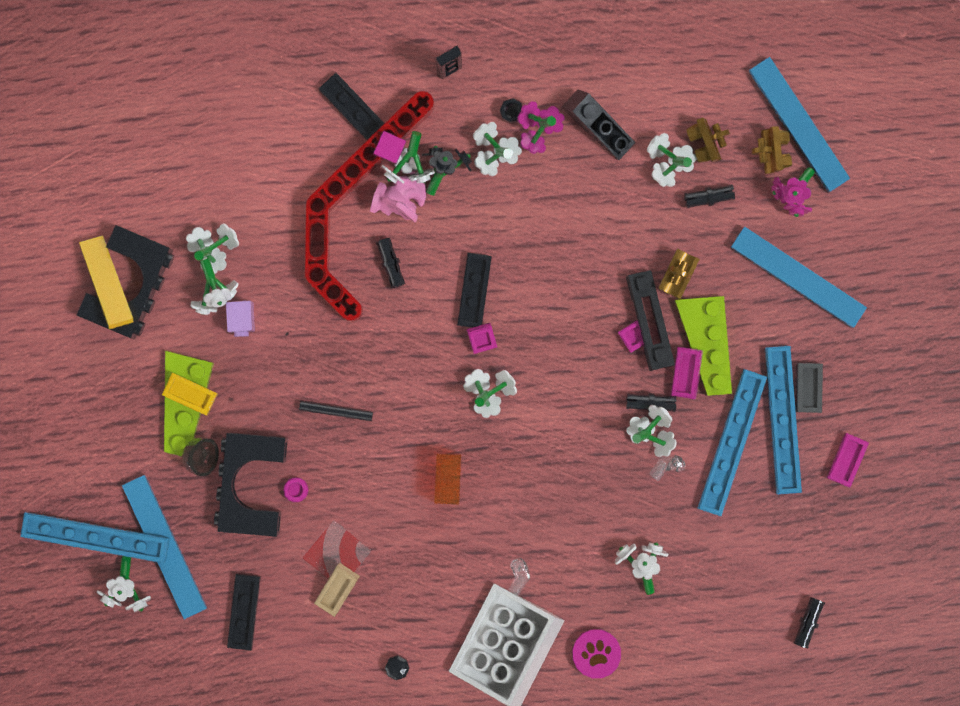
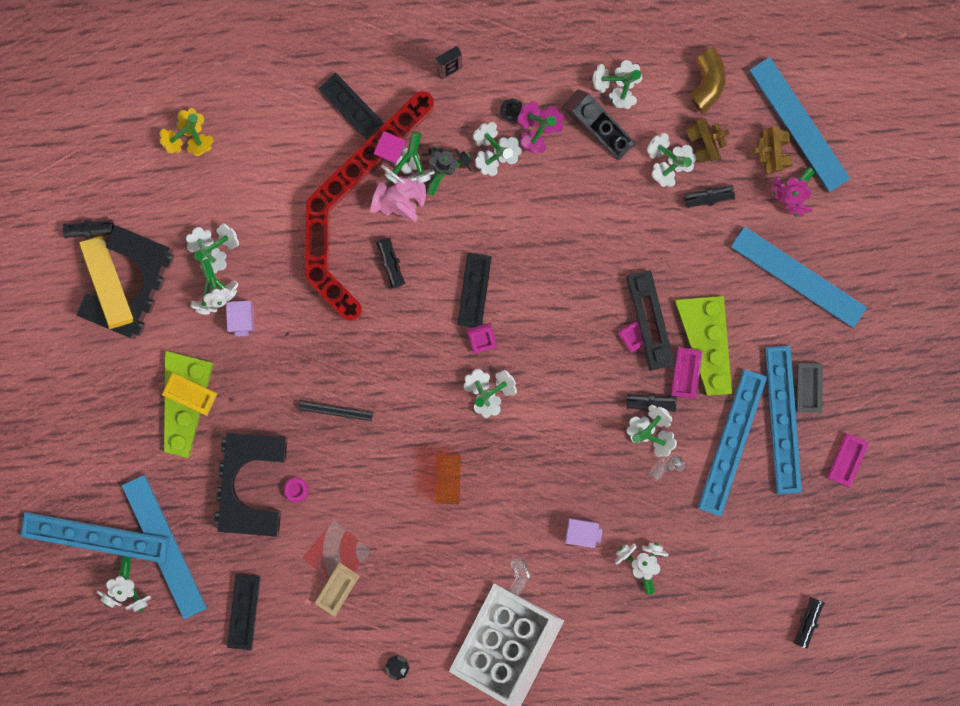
(88, 228): none -> black pin
(190, 124): none -> yellow plant
(195, 454): clear smoke helmet -> none
(583, 533): none -> lavender brick
(596, 653): dark pink tile -> none
(626, 76): none -> white plant
(678, 273): pearl gold hips -> none
(711, 82): none -> pearl gold cylinder

